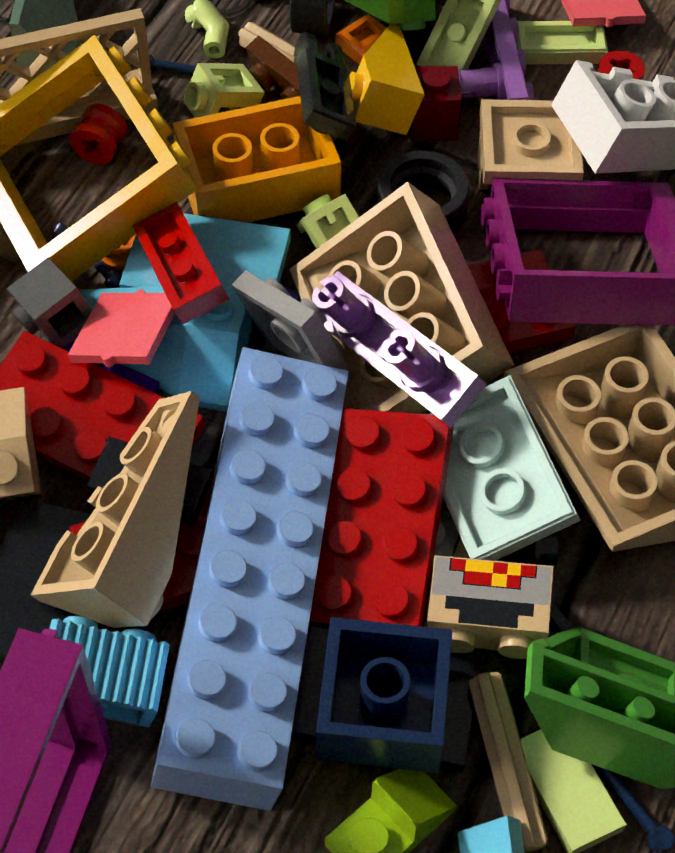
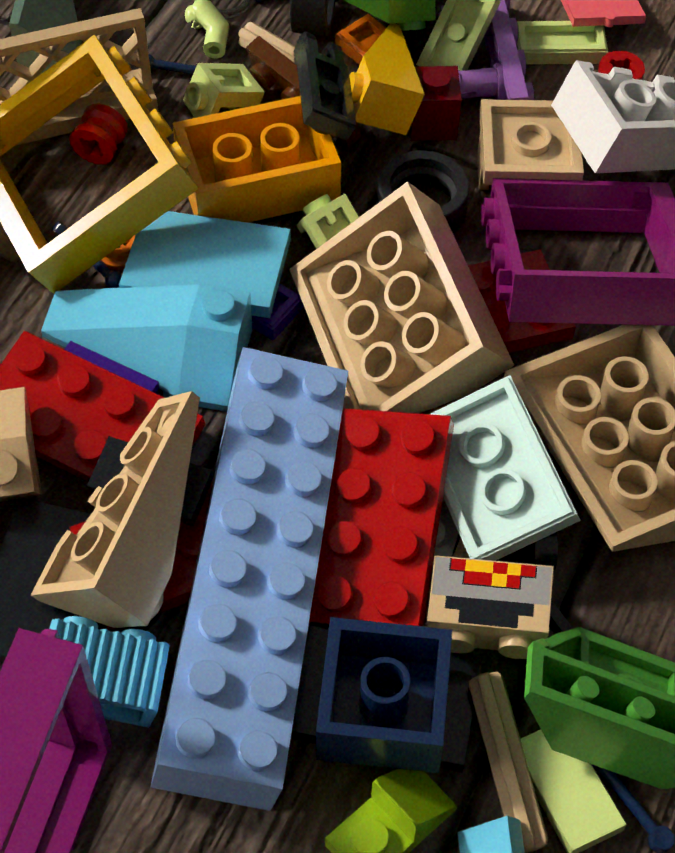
(49, 304): dark grey brick -> none
(123, 329): coral piece -> none
(180, 263): red plate -> none
(289, 325): light grey plate -> none
(397, 349): medium lavender plate -> none

